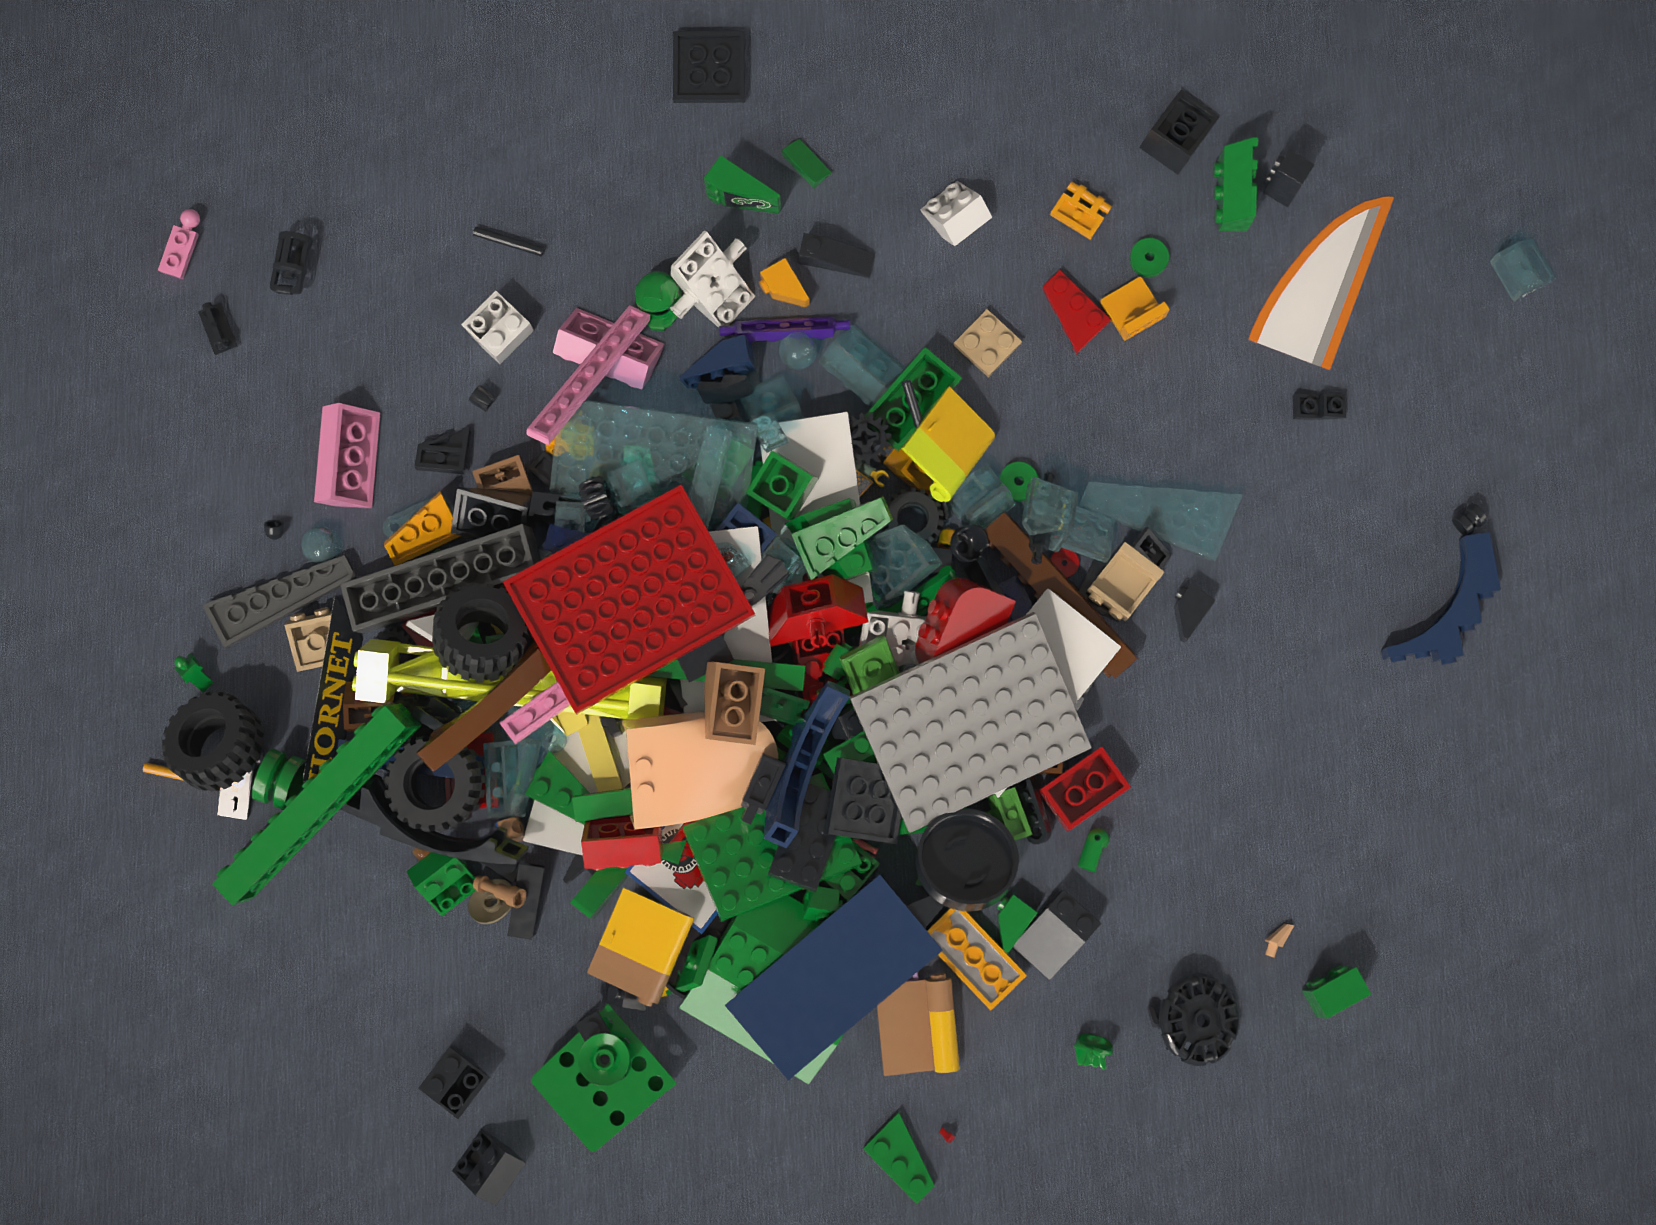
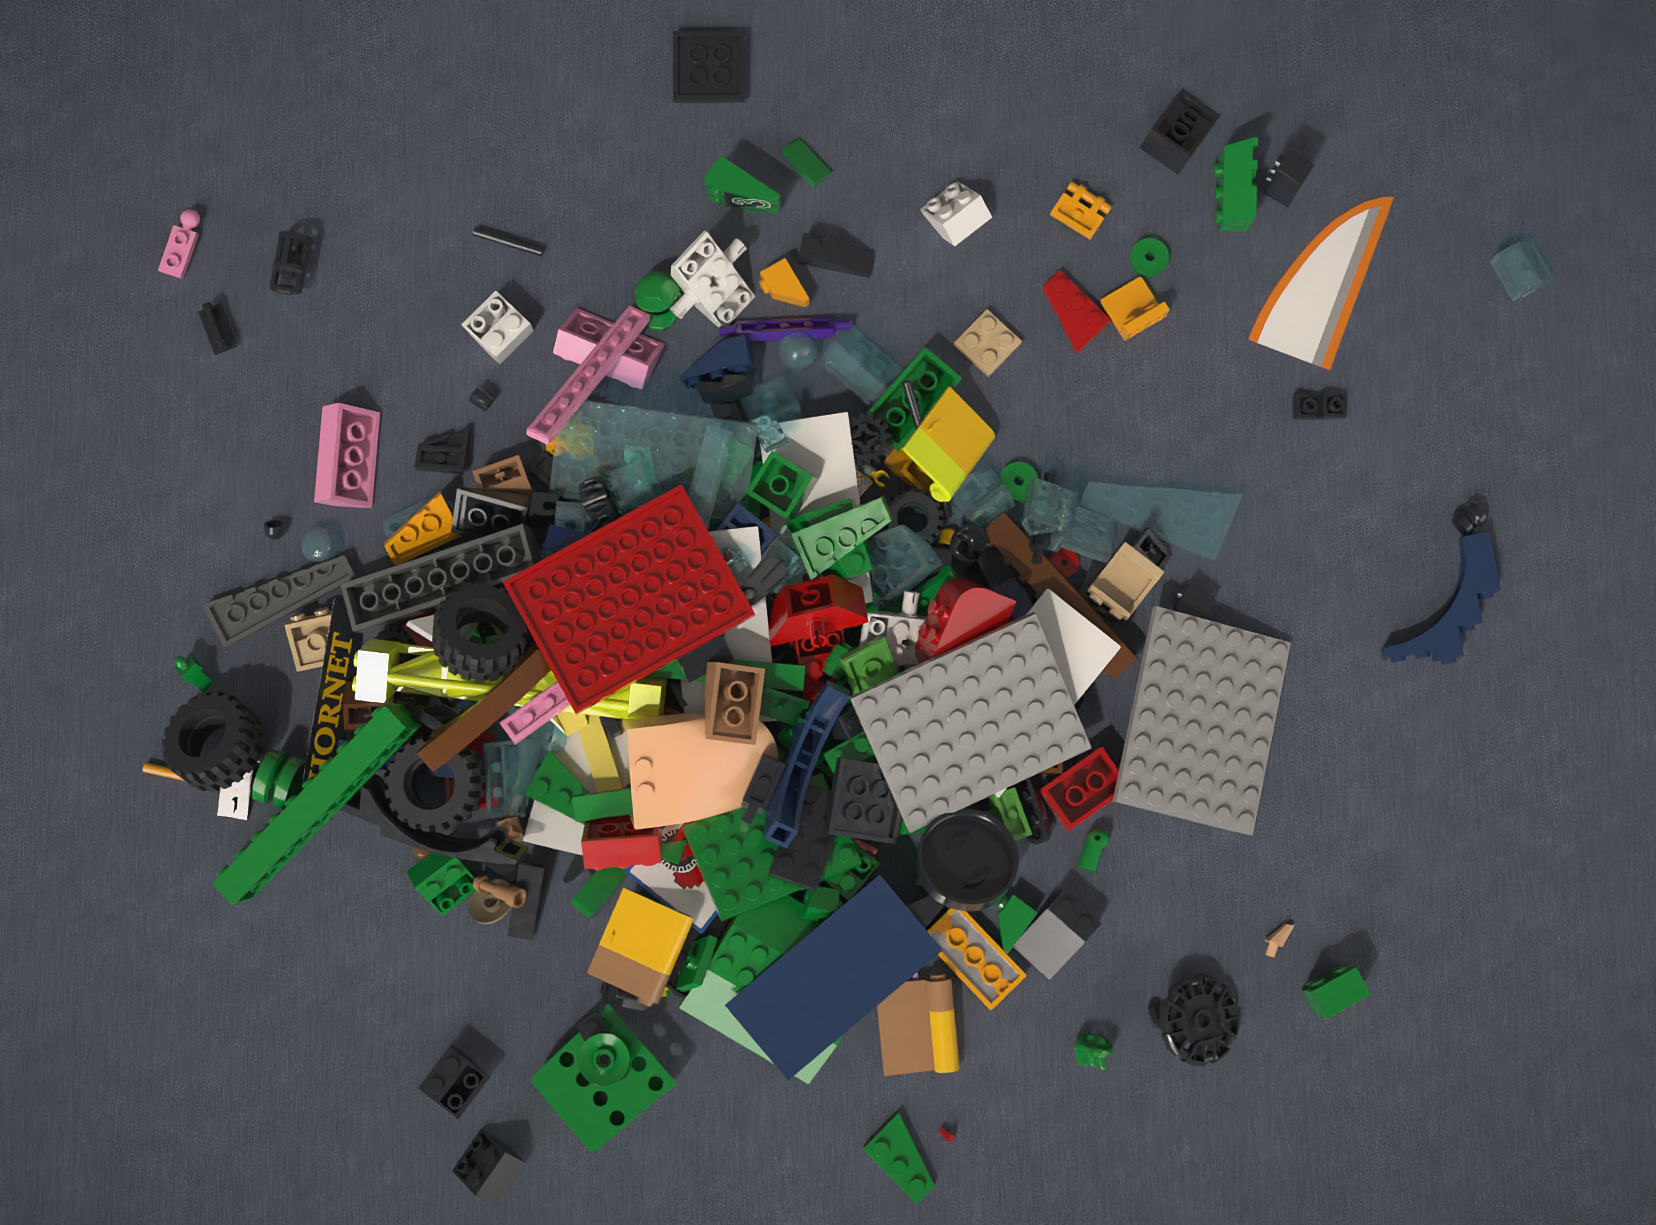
(1202, 721): none -> light grey plate

